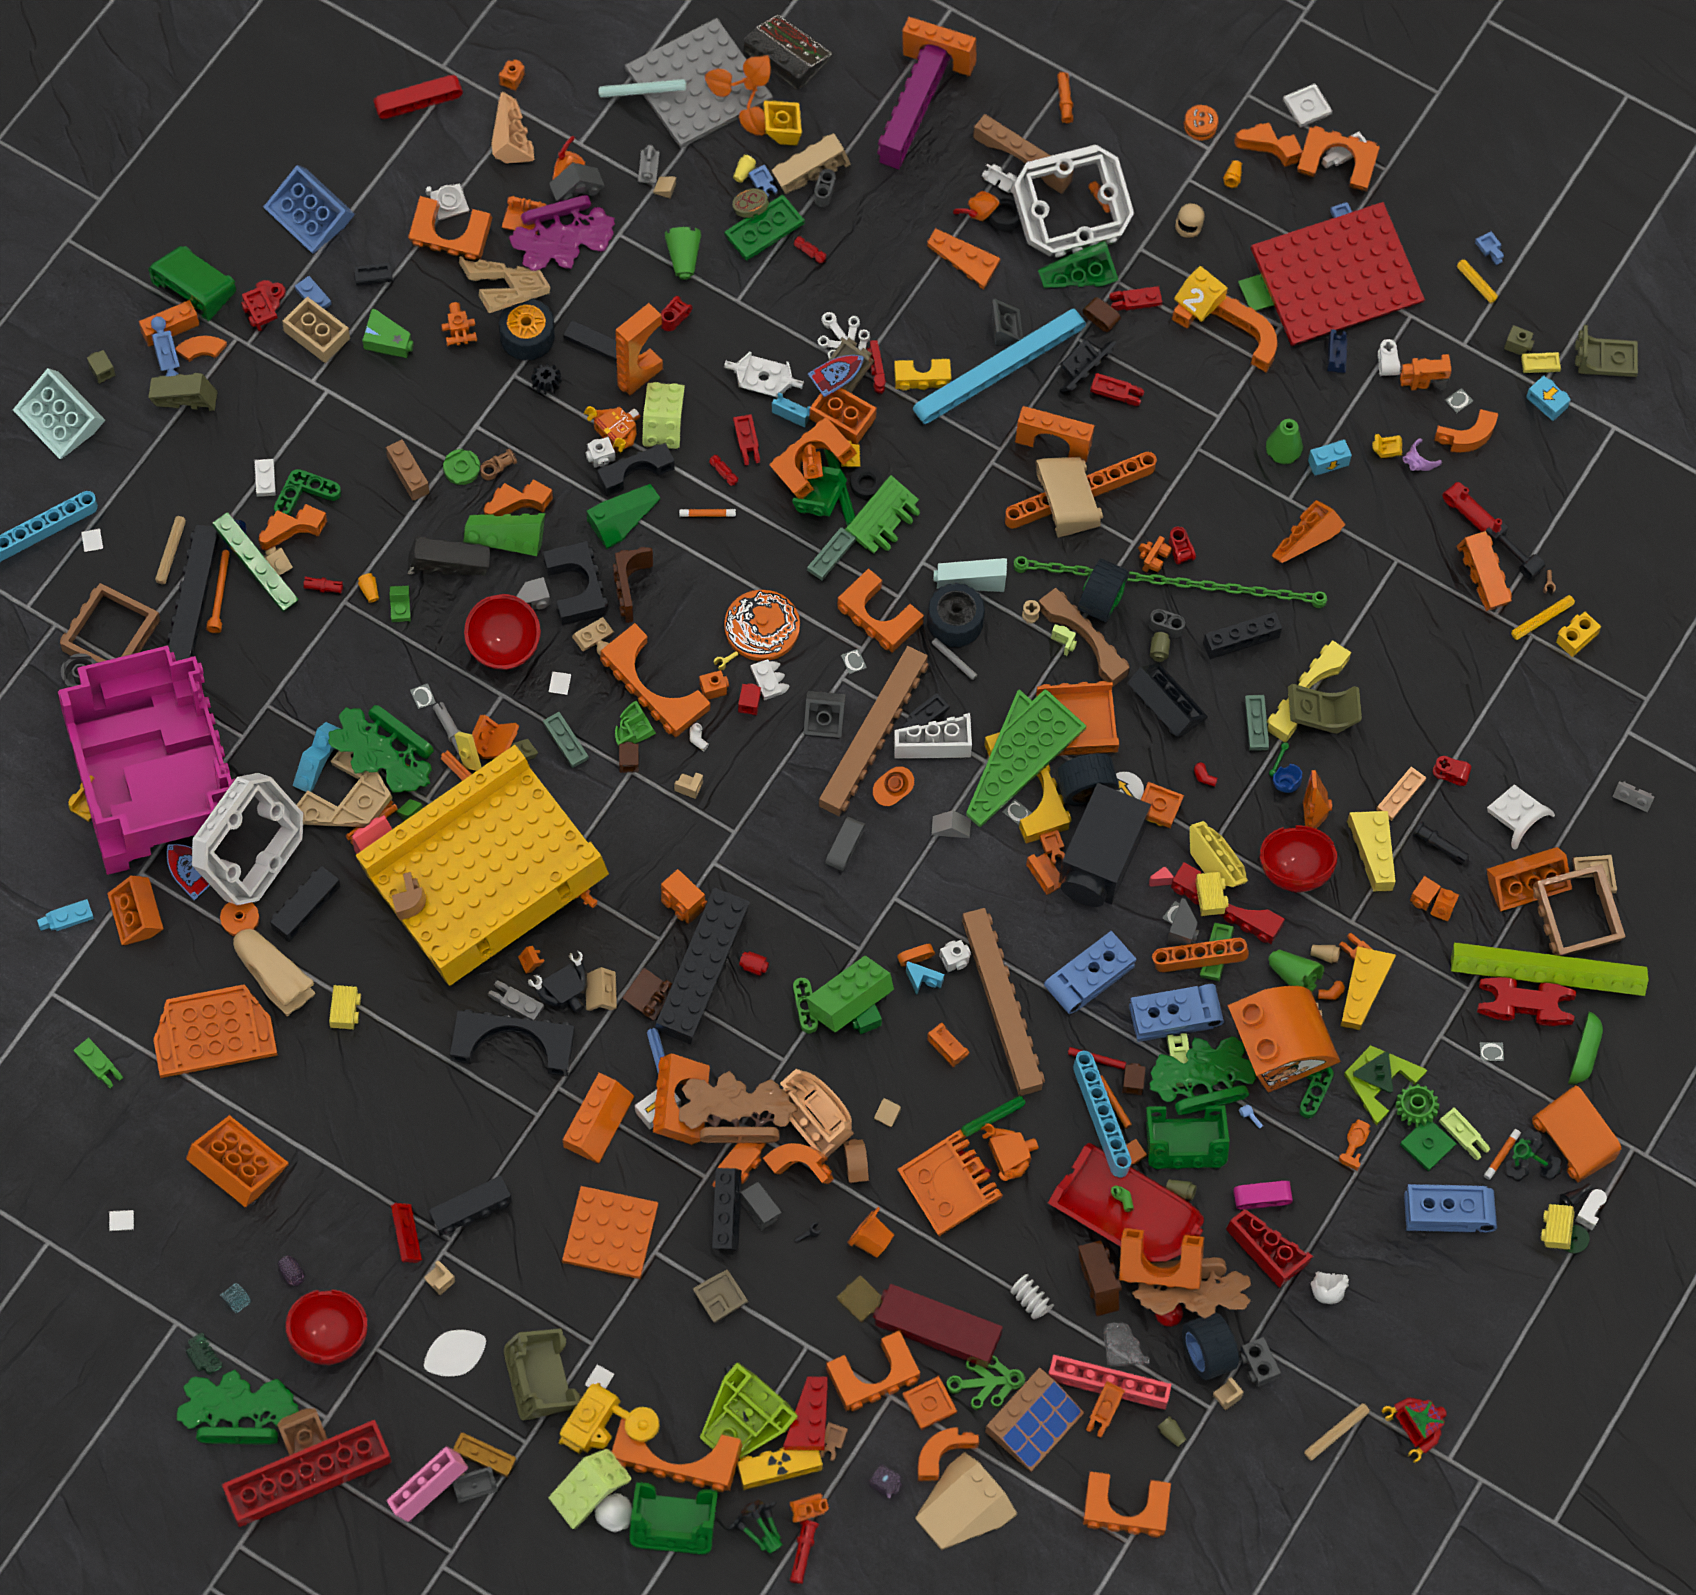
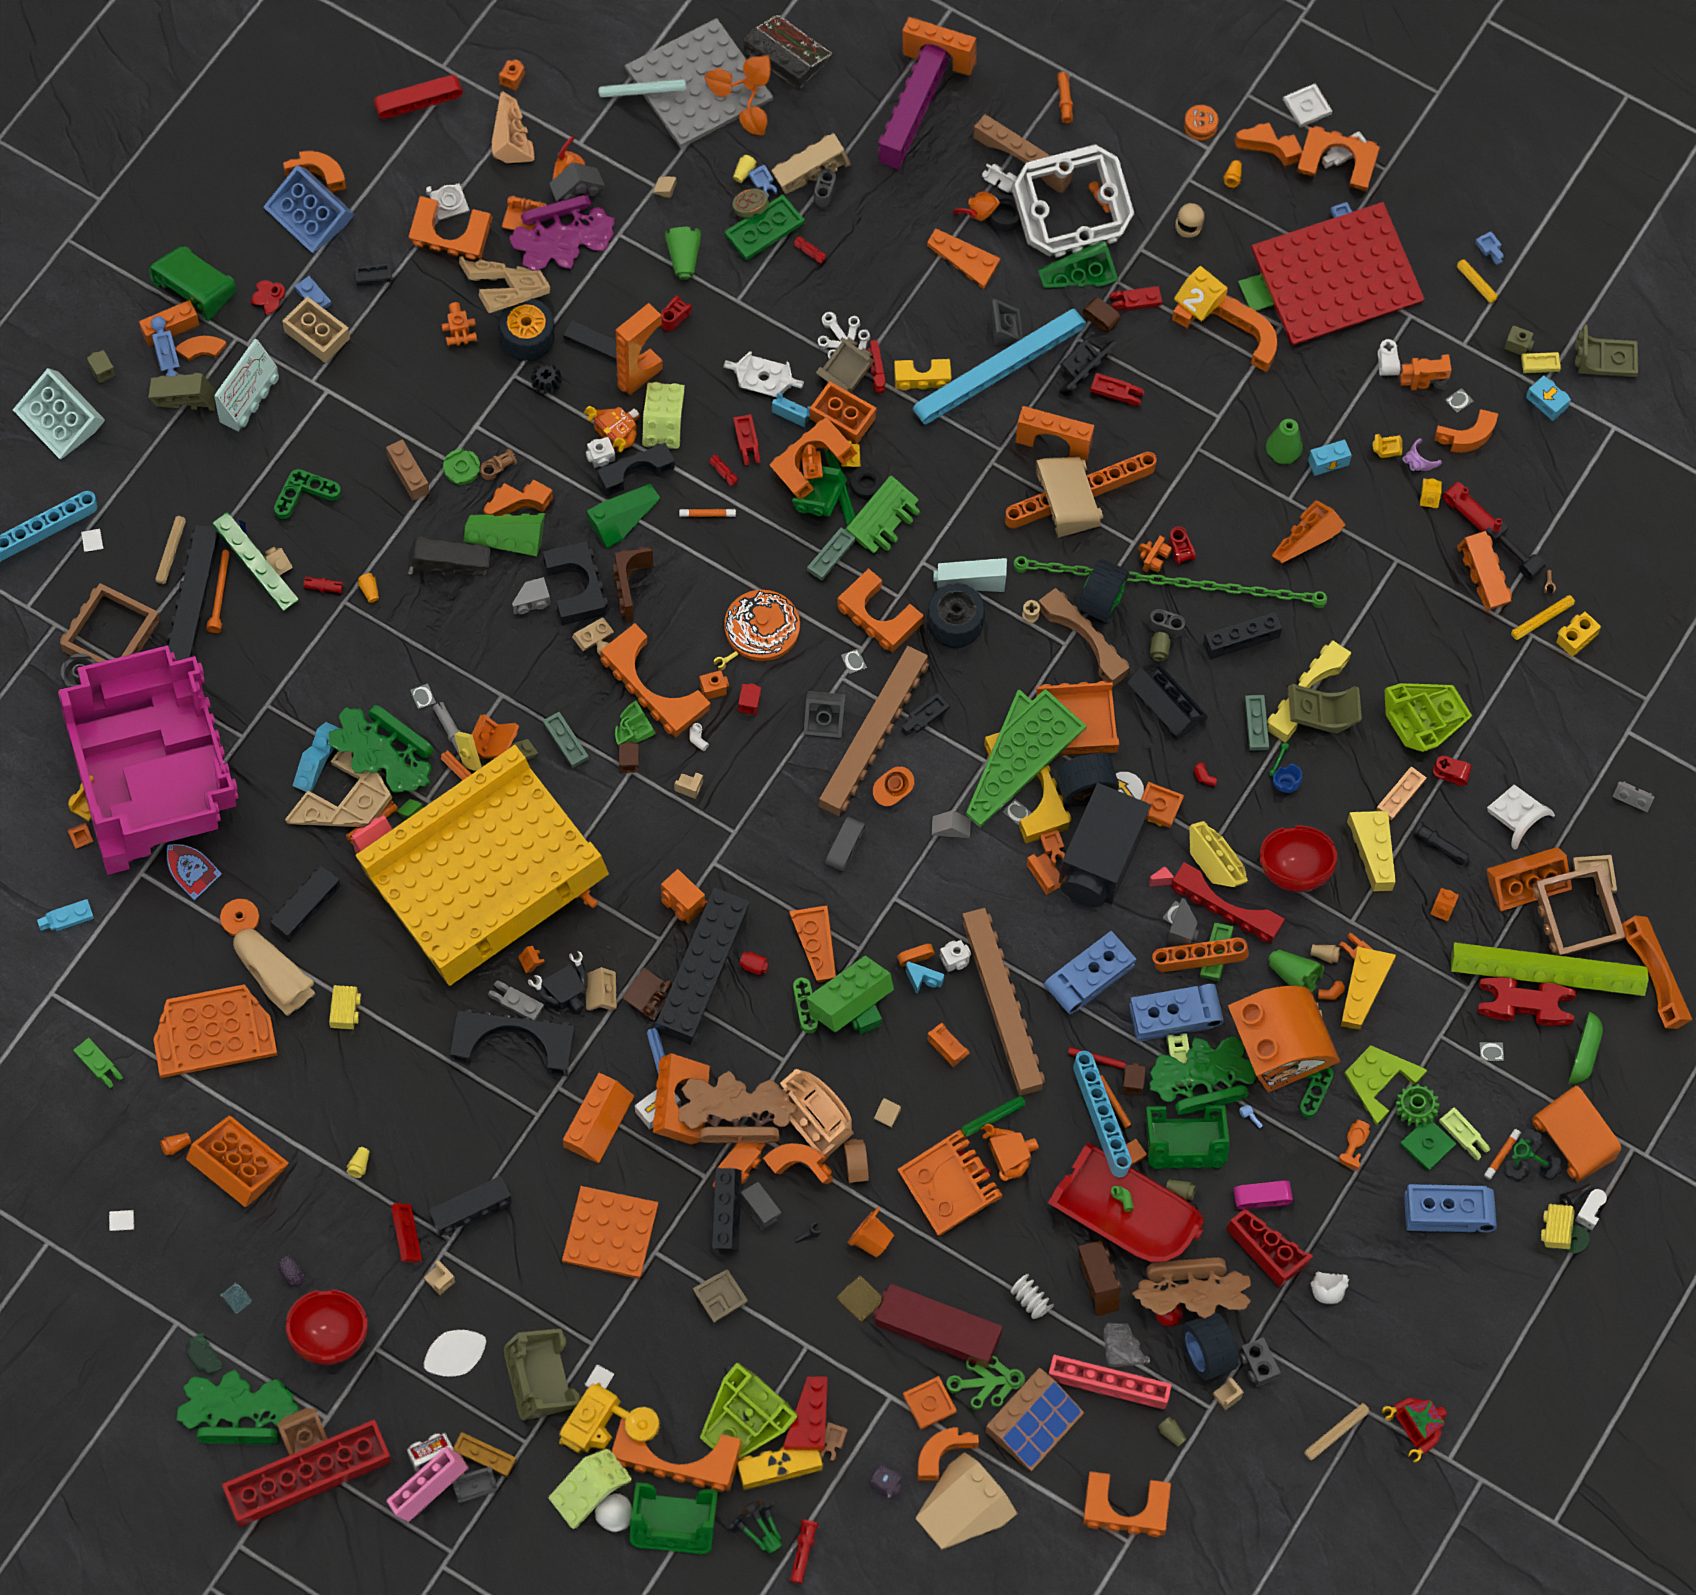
(80, 835): none -> orange slope
(135, 910): orange slope -> none
(175, 1143): none -> orange cone
(227, 815): white panel -> none
(246, 387): none -> light aqua slope
(258, 307): red bracket -> none
(265, 477): white plate -> none
(283, 526): orange arch -> none
(320, 165): none -> orange arch
(358, 1163): none -> light yellow cone
(386, 336): bright green slope -> none
(400, 603): bright green slope -> none
(411, 901): medium nougat brick -> none
(424, 1452): none -> slope
(502, 631): red piece -> none
(559, 683): white sticker -> none
(648, 165): light grey hinge -> none
(768, 679): white plate -> none
(783, 121): yellow slope -> none
(808, 1507): orange hips -> none
(816, 938): none -> orange wing
(836, 373): shield -> none
(856, 1393): orange arch -> none
(935, 740): white wedge -> none
(957, 661): light grey bar -> none
(1064, 636): yellowish green bracket -> none
(1105, 1407): orange hinge -> none
(1136, 1268): orange arch -> none
(1210, 893): light yellow brick -> none
(1316, 802): orange wedge -> none
(1337, 352): dark blue hinge -> none
(1377, 1073): dark green piece -> none
(1424, 893): orange brick -> none
(1425, 713): none -> lime wedge
(1431, 493): none -> yellow bracket
(1670, 1000): none -> orange arch

